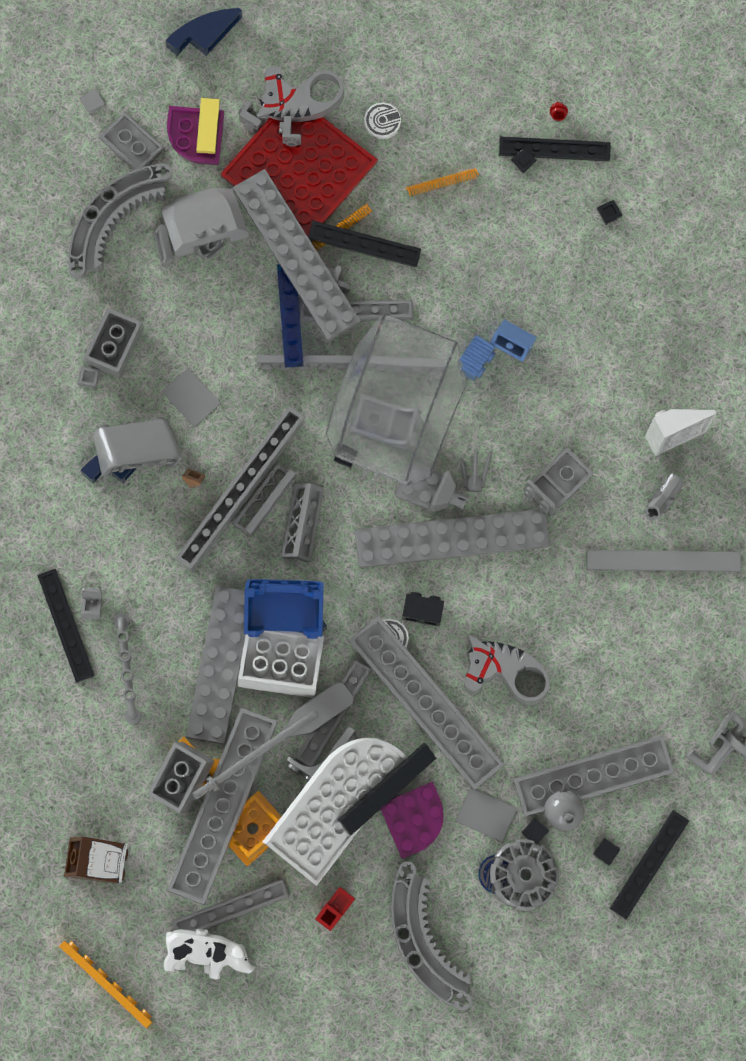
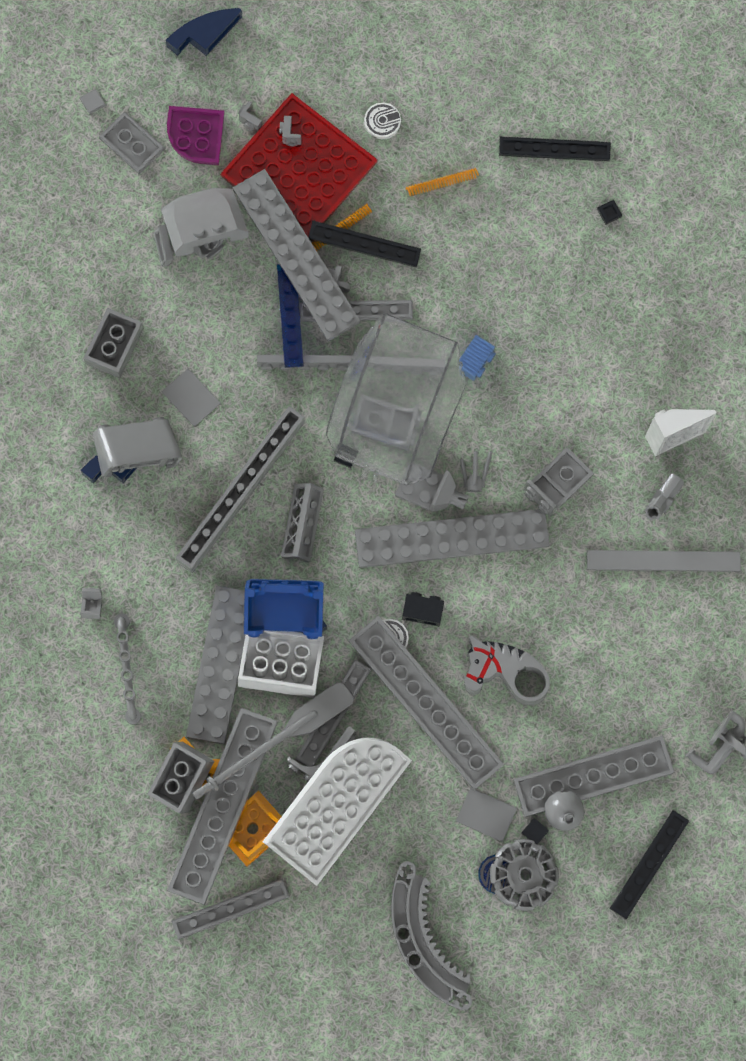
(65, 625): black tile -> none
(88, 377): light grey tile -> none
(92, 234): light grey gear -> none
(96, 860): slope -> none
(113, 989): light orange plate -> none
(193, 478): medium nougat slope -> none
(205, 950): white animal -> none
(208, 125): light yellow tile -> none
(270, 501): light grey fence -> none
(283, 101): light grey animal -> none
(335, 908): red brick -> none
(387, 789): black tile -> none
(414, 819): magenta plate -> none
(513, 340): medium blue brick -> none
(523, 160): black tile -> none
(558, 111): red plate -> none
(606, 851): black tile -> none

